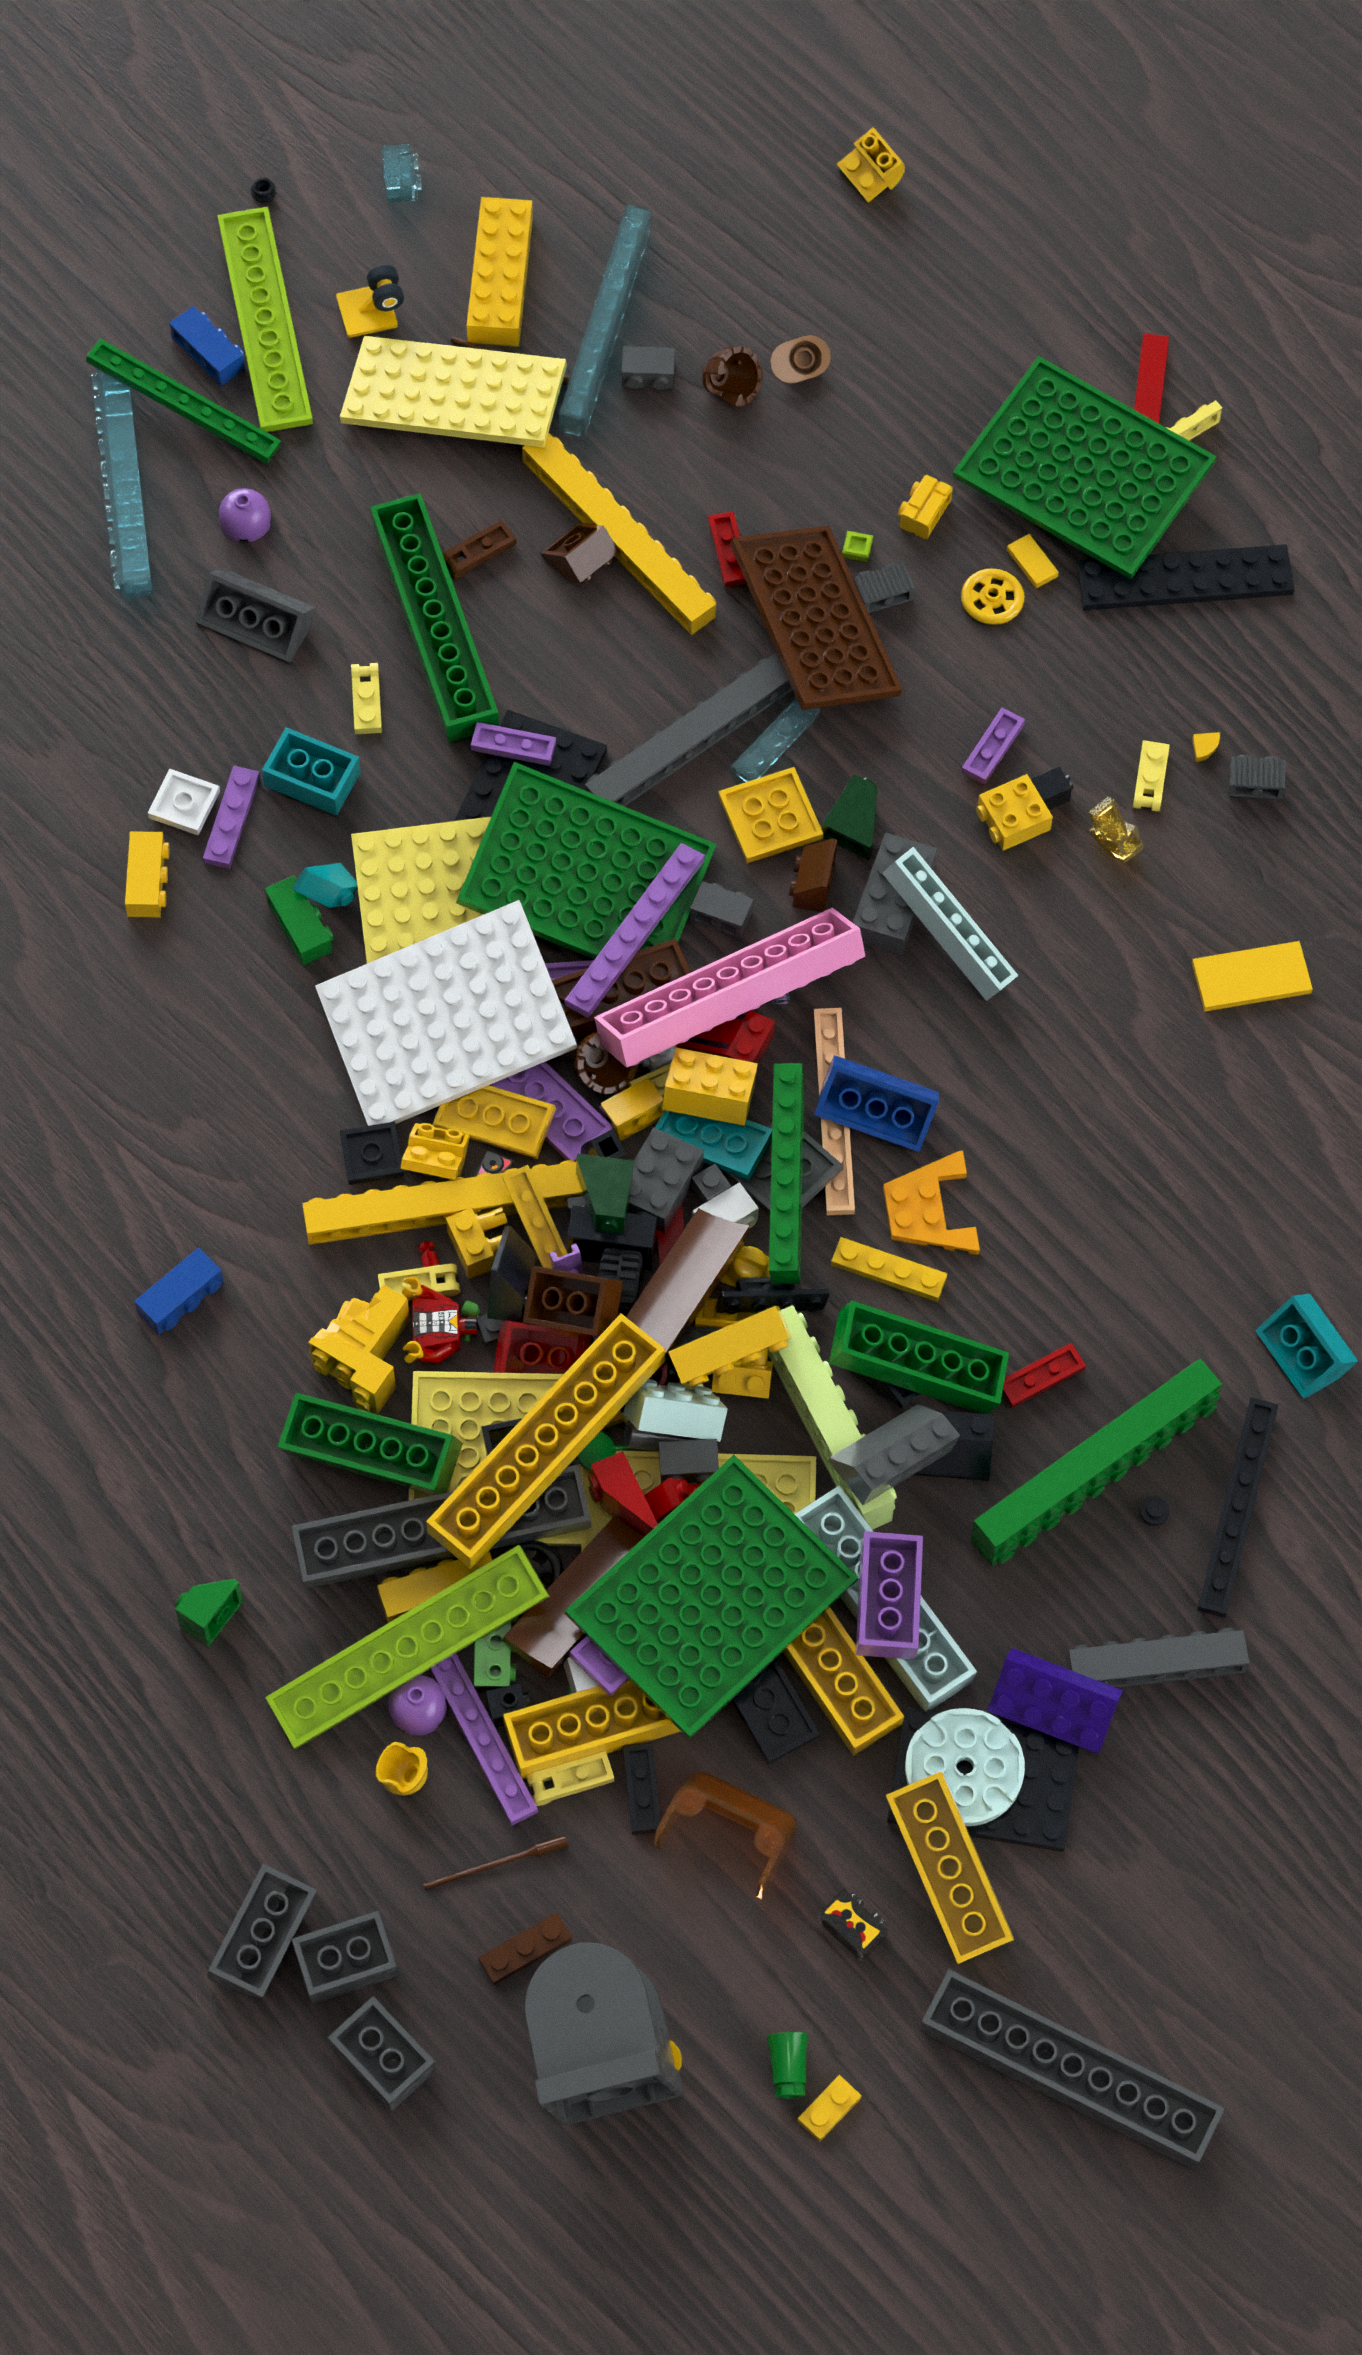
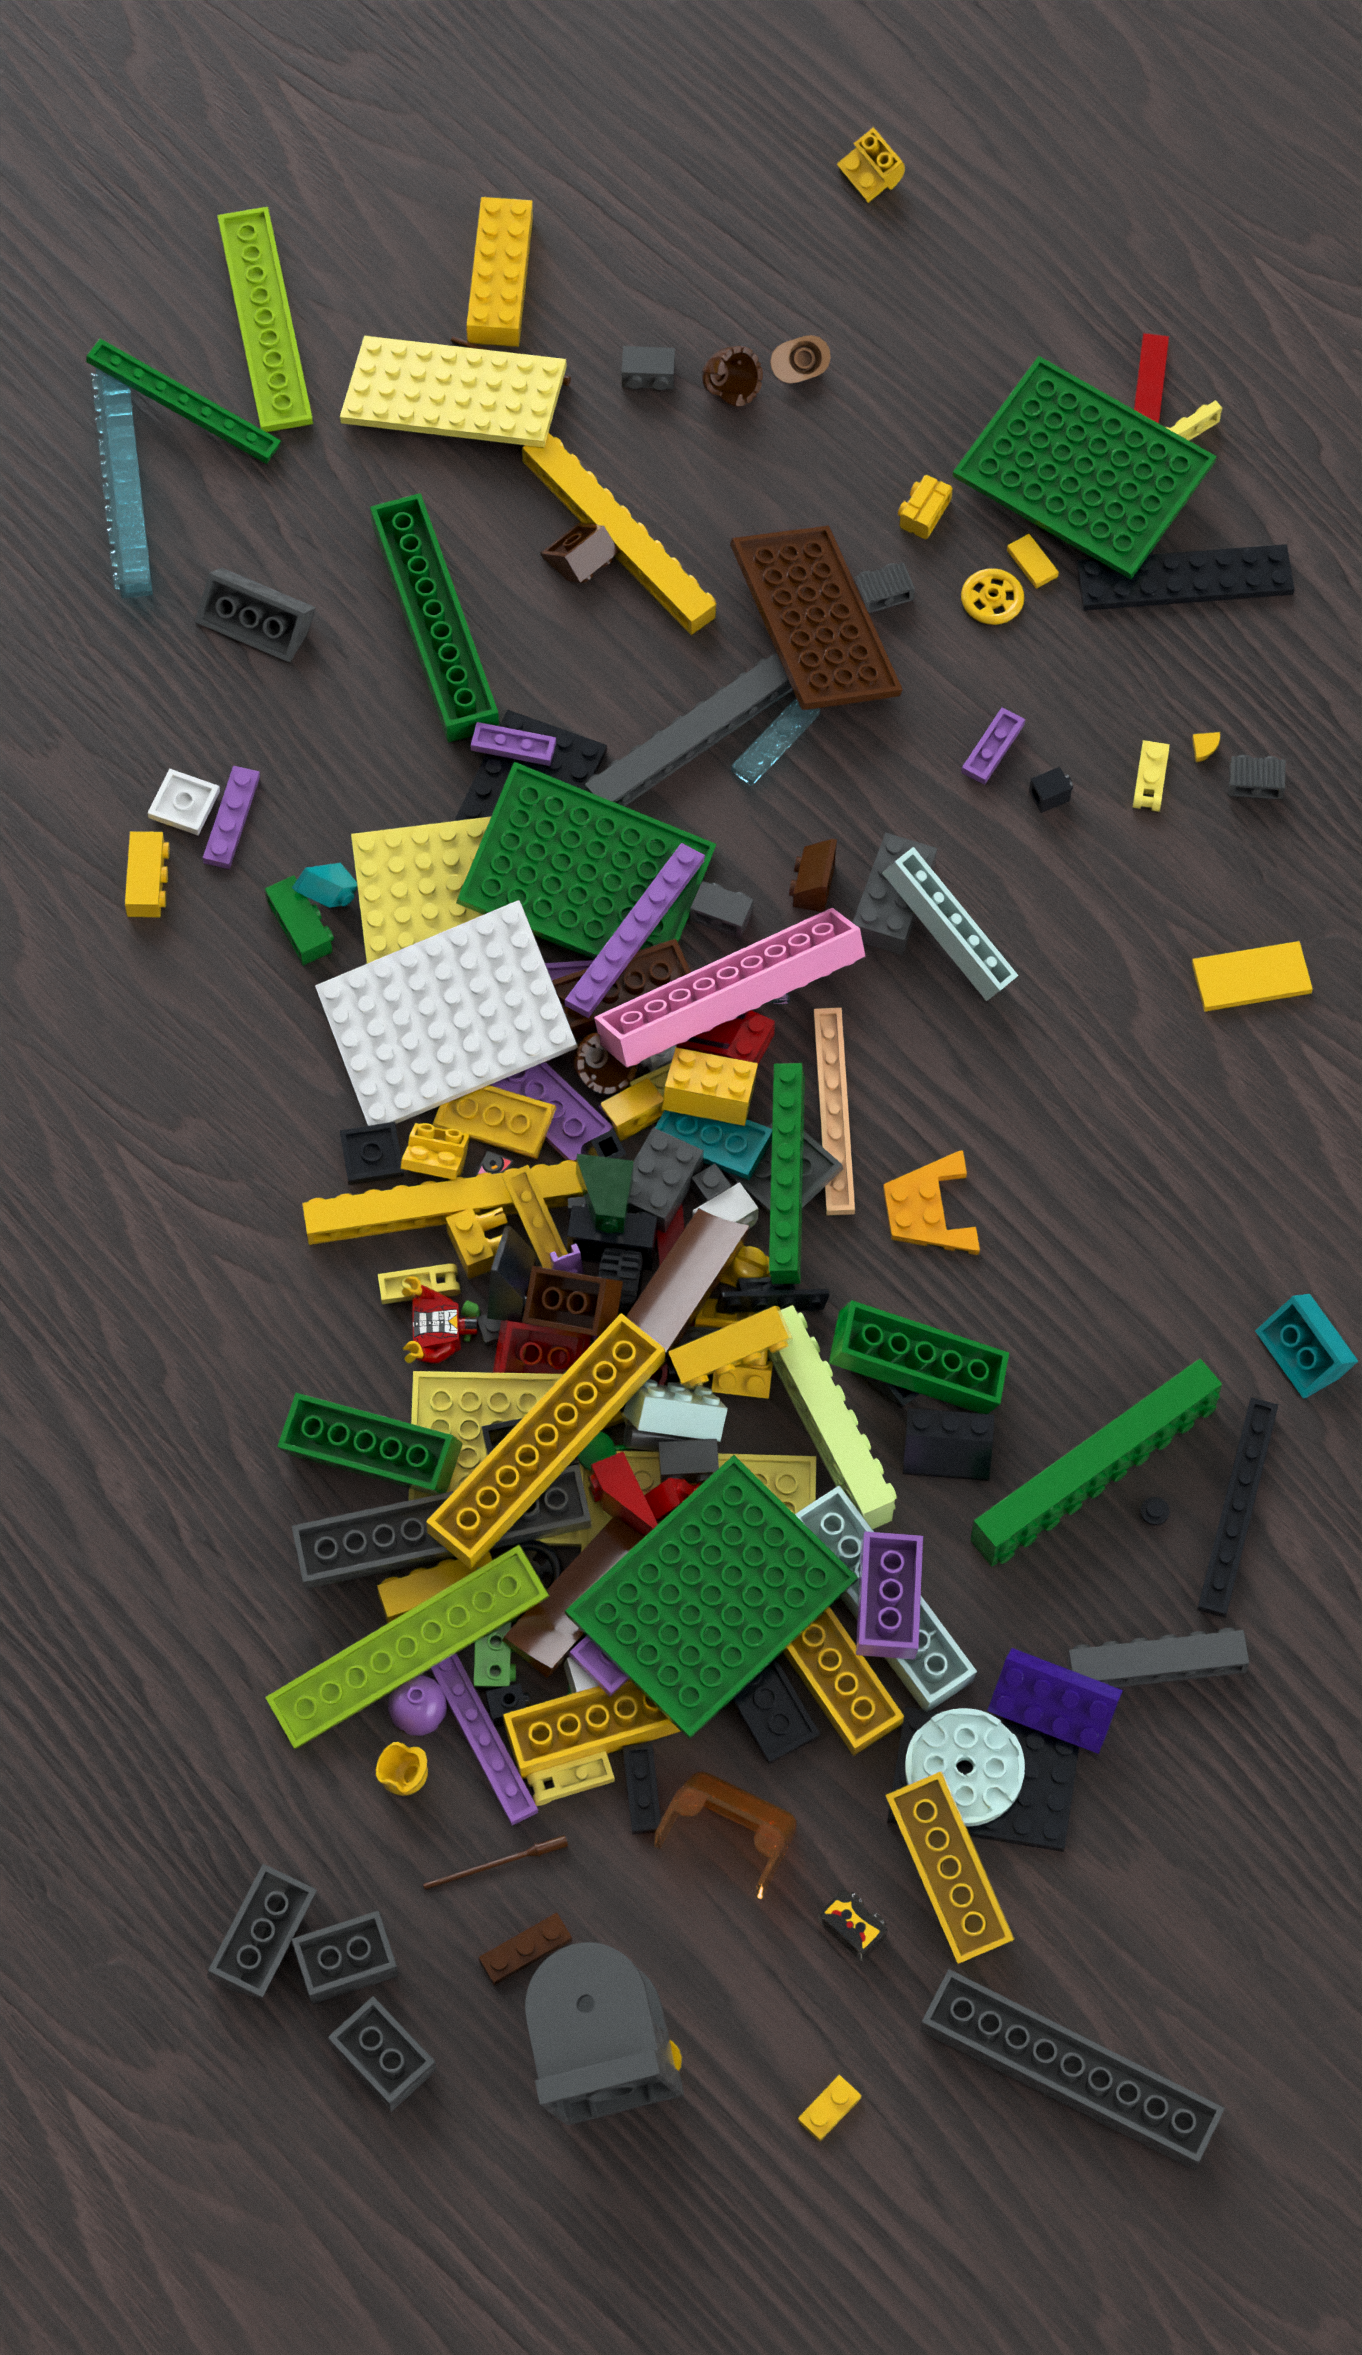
(179, 1291): blue brick -> none
(207, 345): blue brick -> none
(208, 1609): green slope -> none
(244, 515): medium lavender cylinder -> none
(260, 185): black plate -> none
(311, 771): teal brick -> none
(358, 1342): yellow brick -> none
(366, 699): light yellow plate -> none
(372, 307): yellow plate -> none
(399, 173): clear light blue brick -> none
(429, 1257): red piece -> none
(479, 549): reddish brown plate -> none
(605, 321): clear light blue brick -> none
(723, 529): red plate -> none
(770, 815): yellow plate -> none
(788, 2063): green plant -> none
(853, 817): dark green slope -> none
(857, 546): lime tile -> none
(876, 1103): blue slope -> none
(889, 1269): yellow plate -> none
(894, 1452): dark grey slope -> none
(1014, 812): yellow brick -> none
(1042, 1375): red plate -> none
(1112, 833): clear yellow brick -> none

